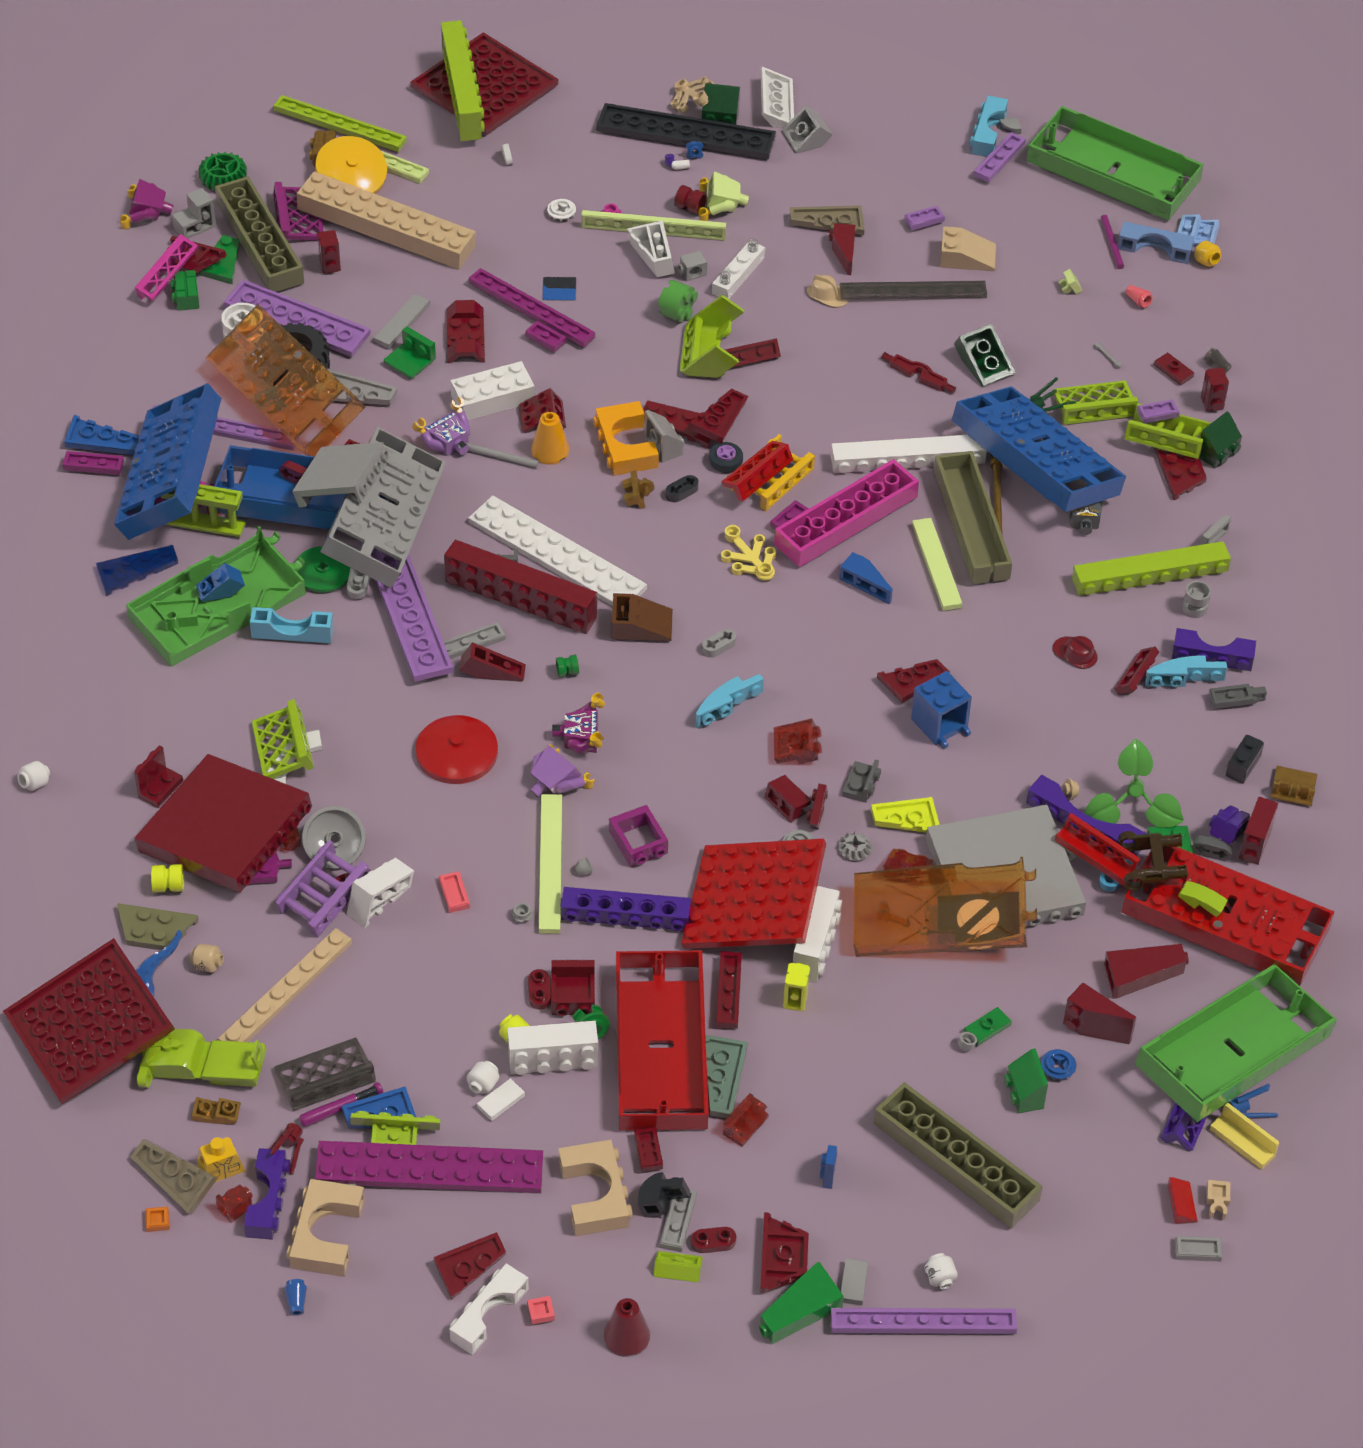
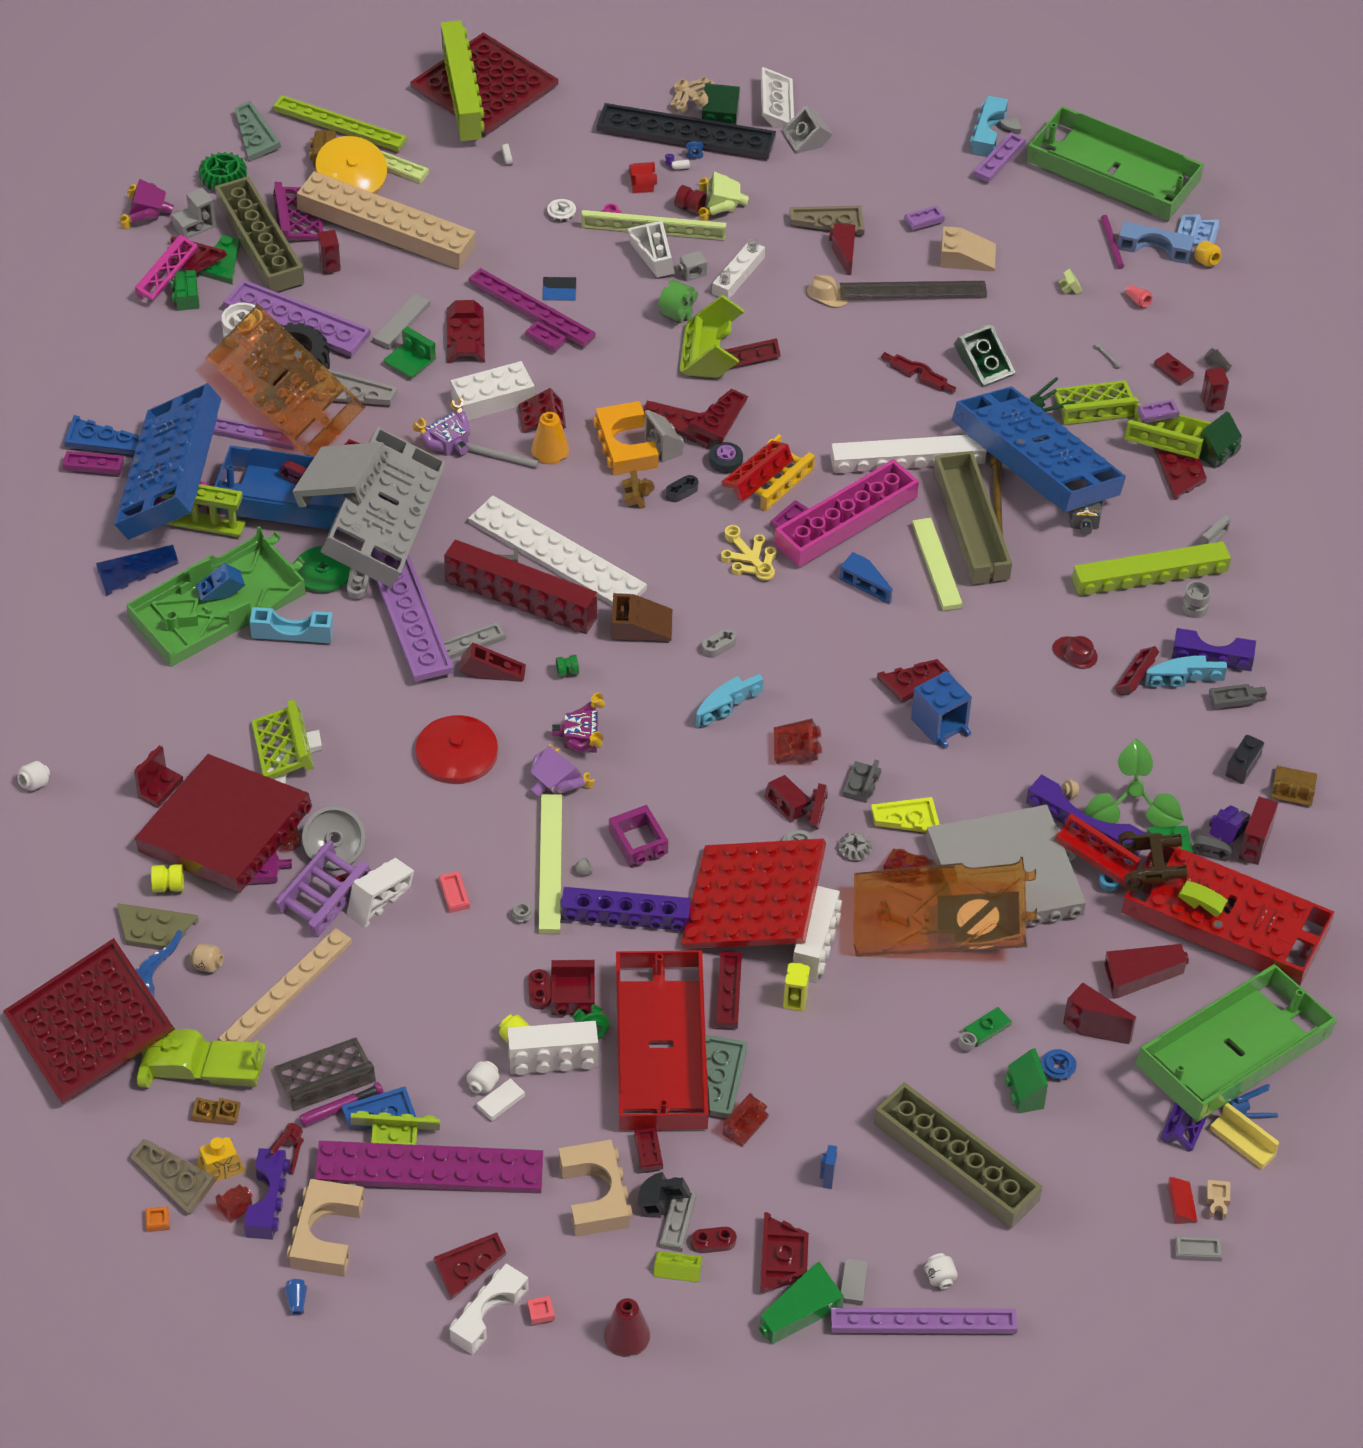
(255, 131): none -> sand green wing
(642, 177): none -> red cylinder

